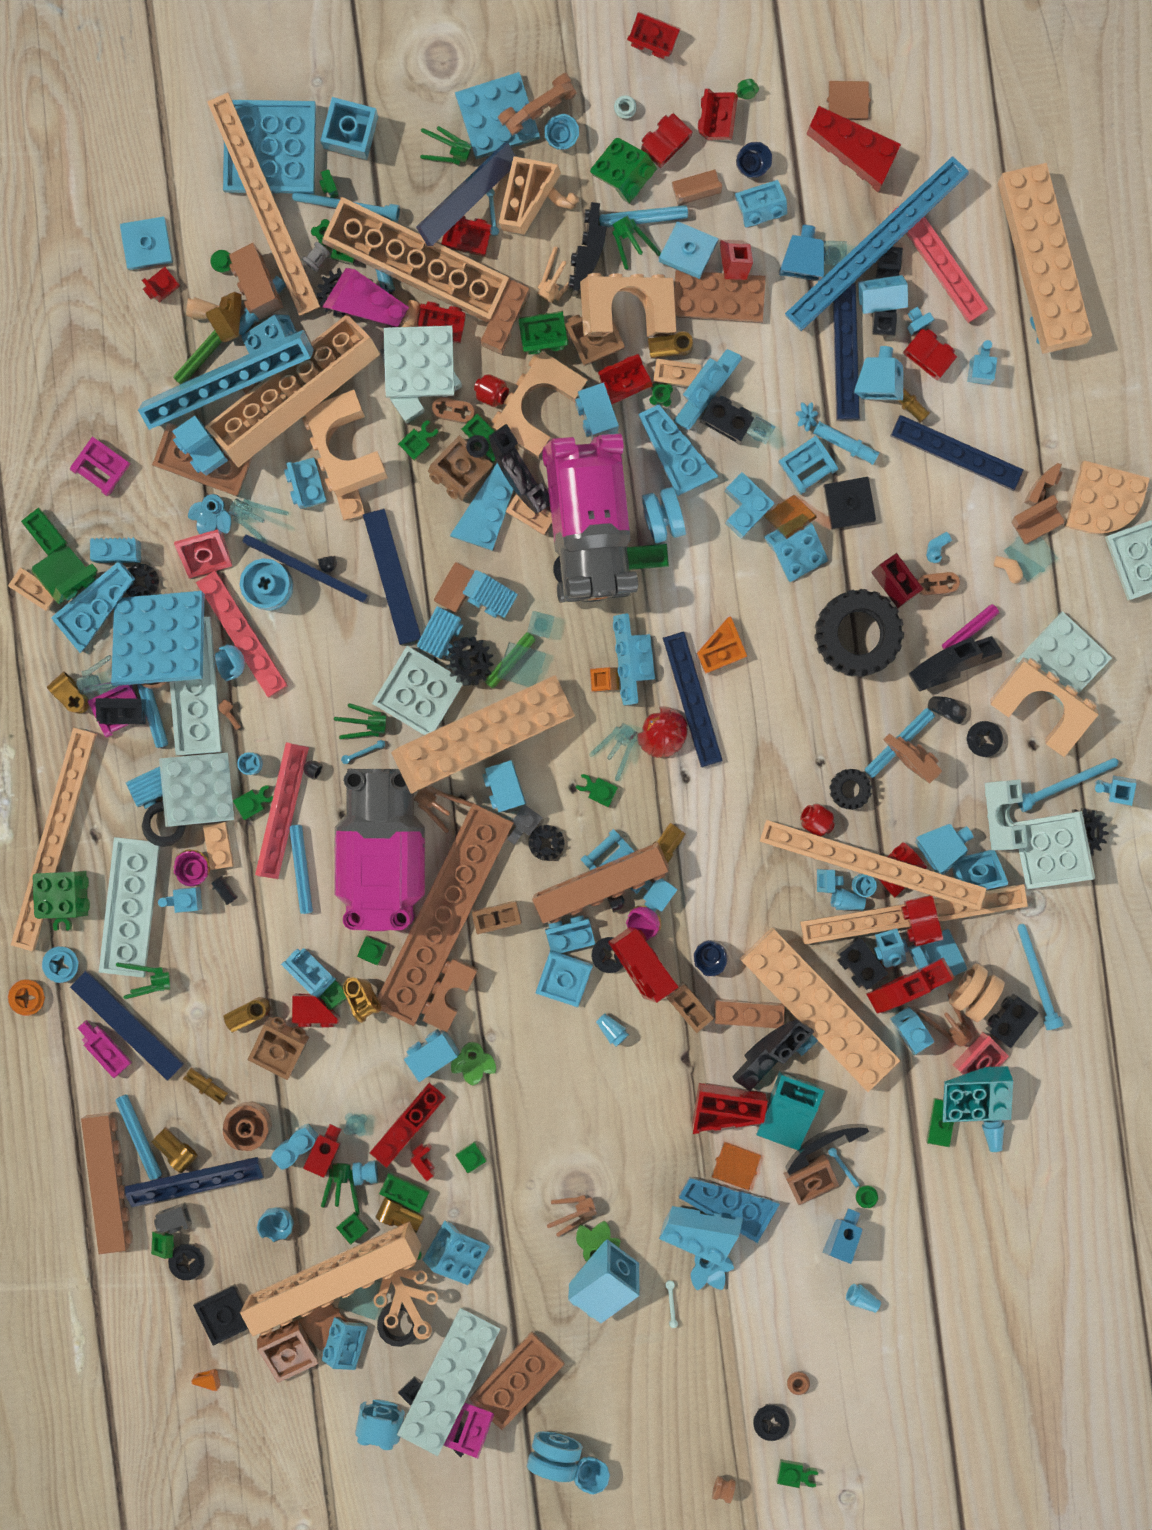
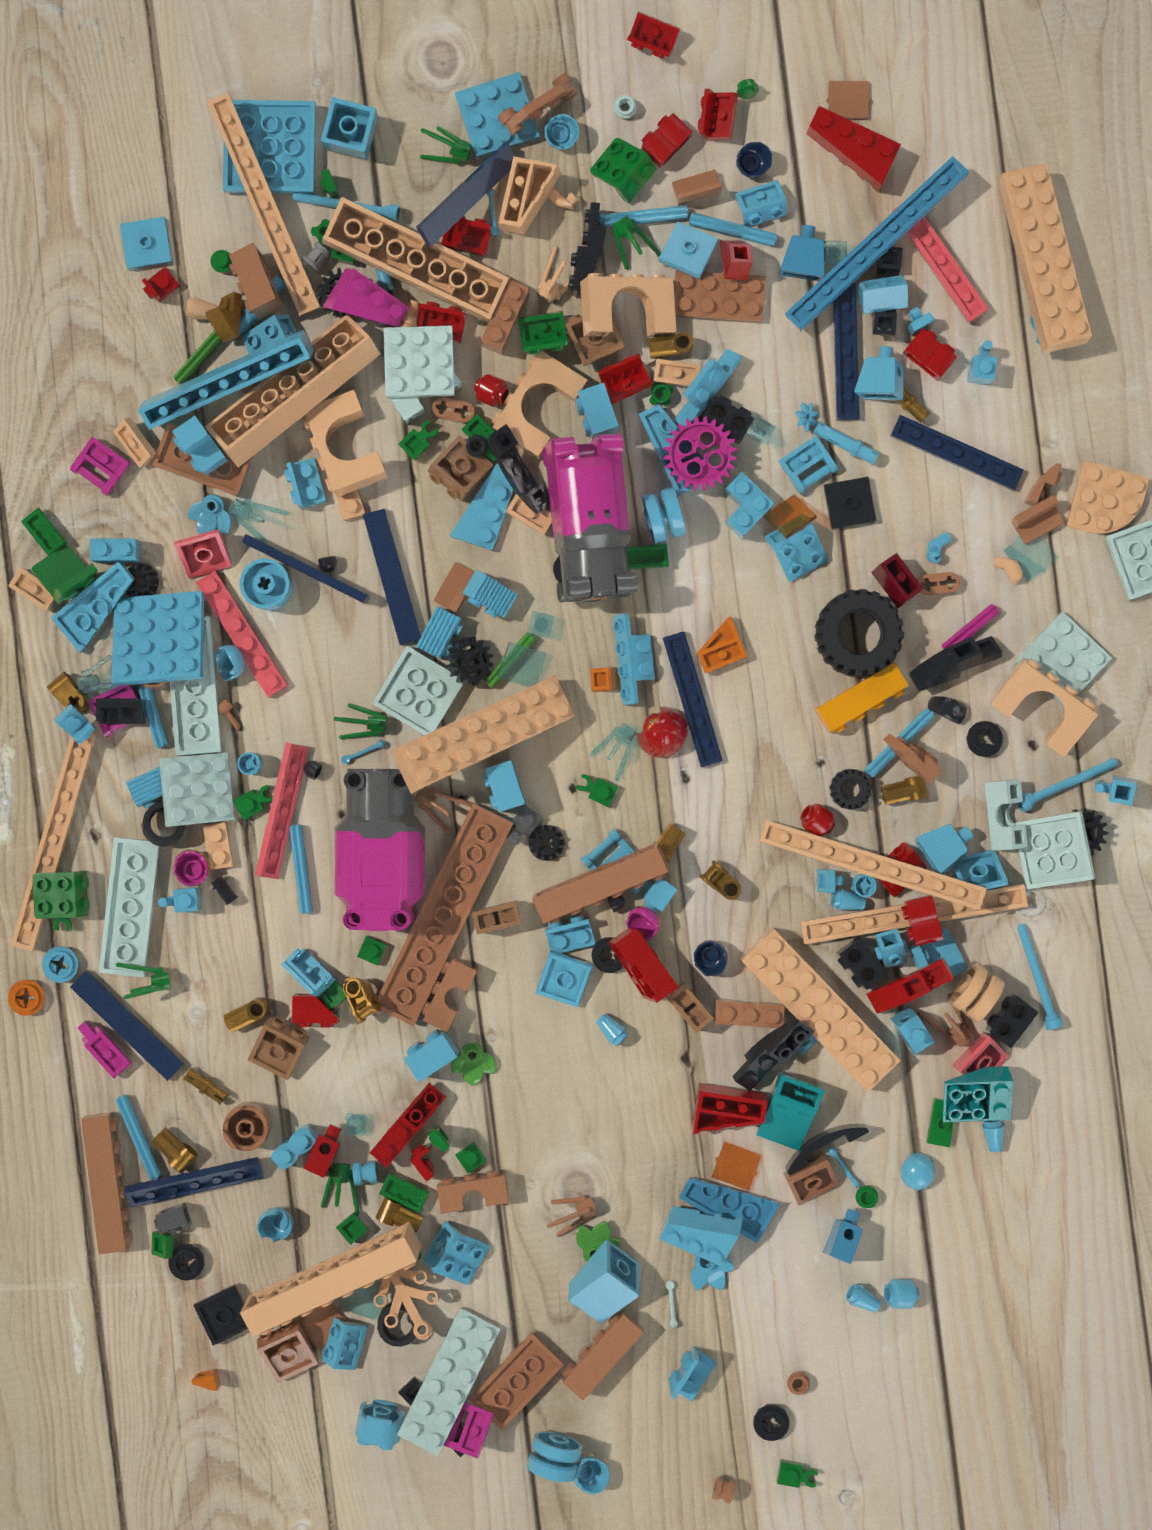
(75, 724): none -> medium azure bracket
(134, 442): none -> light nougat plate
(439, 1138): none -> green plate
(491, 1185): none -> nougat arch
(602, 1354): none -> nougat brick
(691, 434): none -> dark pink gear
(691, 1374): none -> medium azure bracket
(720, 880): none -> pearl gold piece
(732, 229): none -> medium azure axle
(862, 697): none -> light orange brick
(901, 1293): none -> medium azure head
(909, 789): none -> pearl gold piece
(917, 1171): none -> medium azure hair

